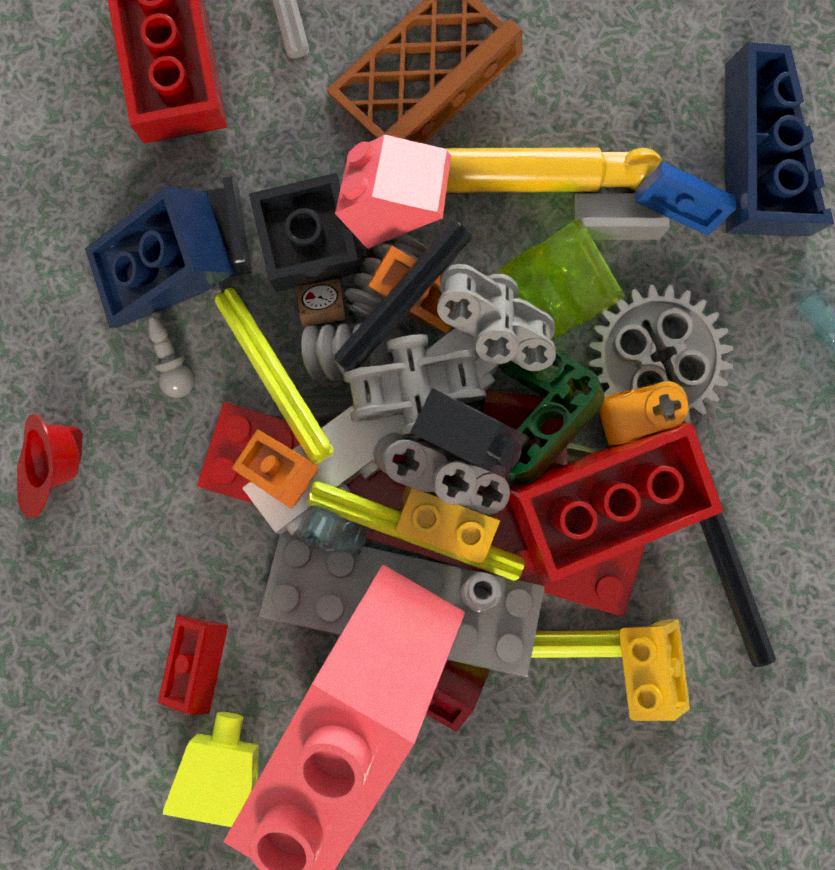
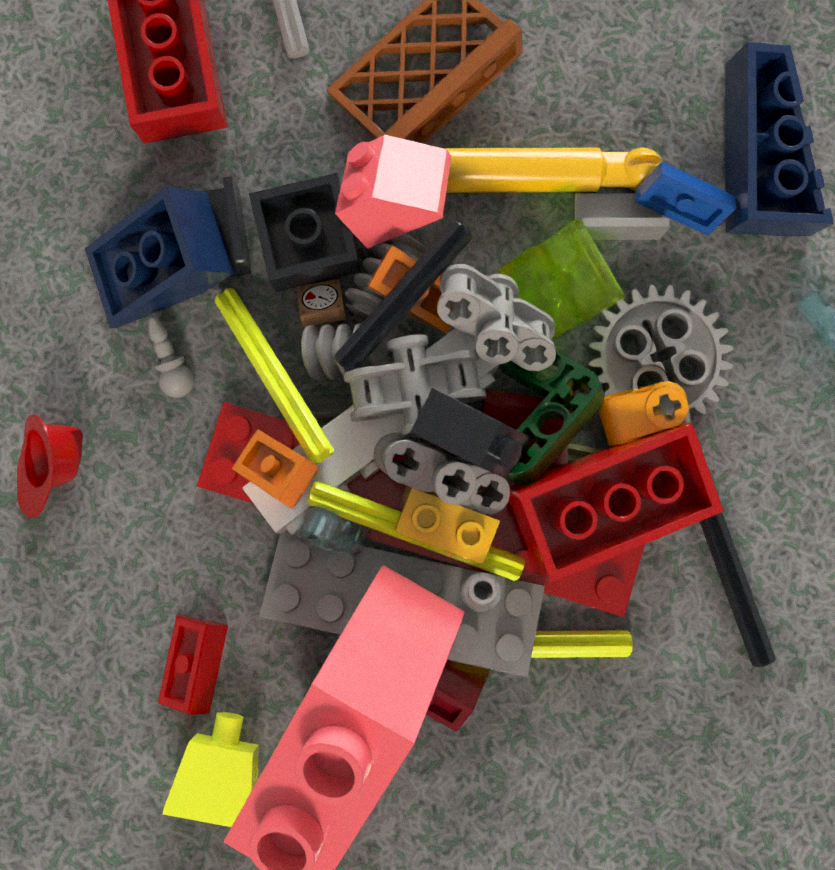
(654, 671): yellow bracket -> none

